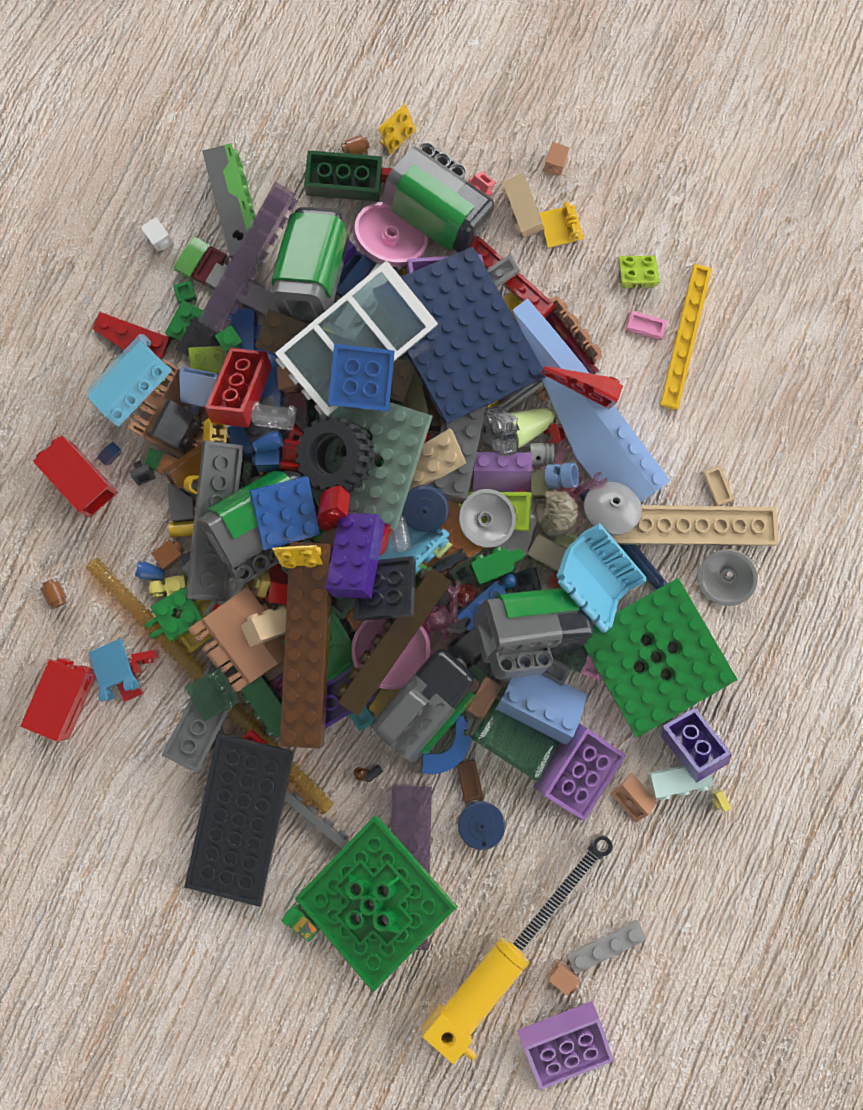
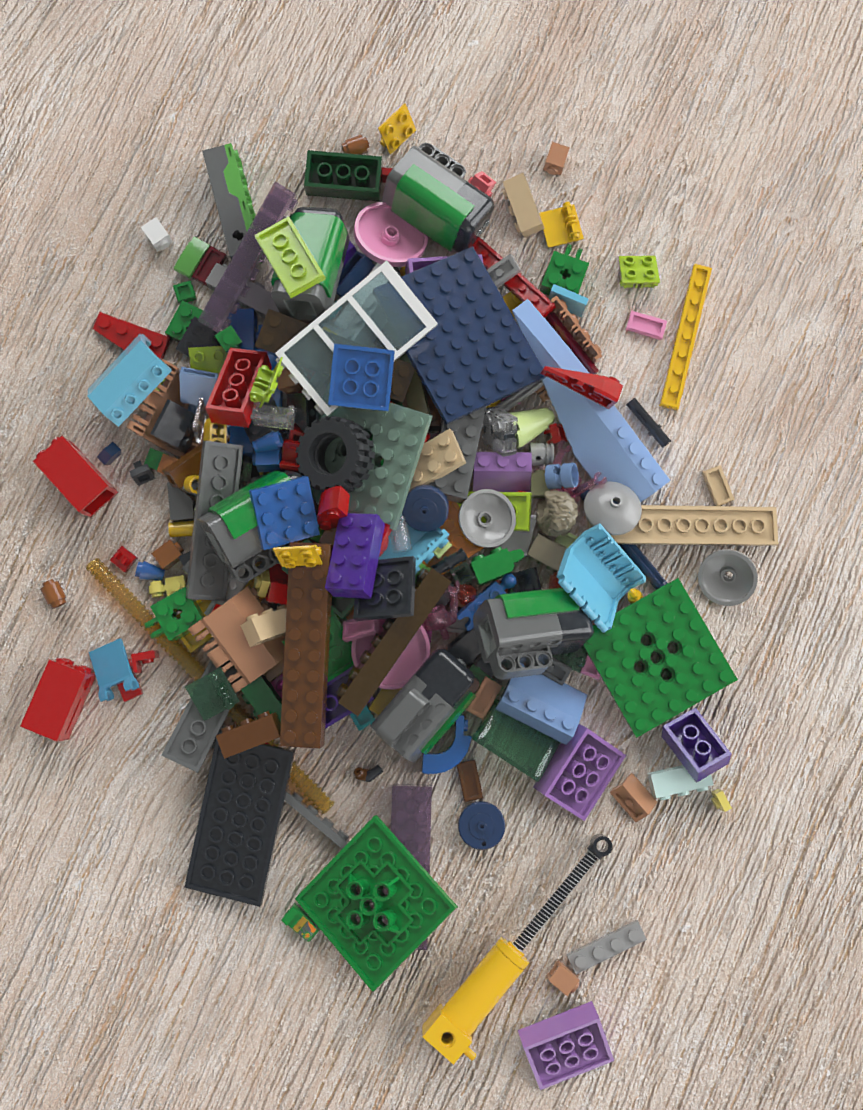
(123, 559): none -> red tile
(200, 418): none -> clear piece
(249, 734): none -> reddish brown brick
(265, 383): none -> lime hinge
(289, 257): none -> lime tile
(358, 629): none -> bright pink tile
(565, 266): none -> green hinge
(574, 301): none -> medium azure tile
(634, 595): none -> yellow bar
(653, 428): none -> black pin

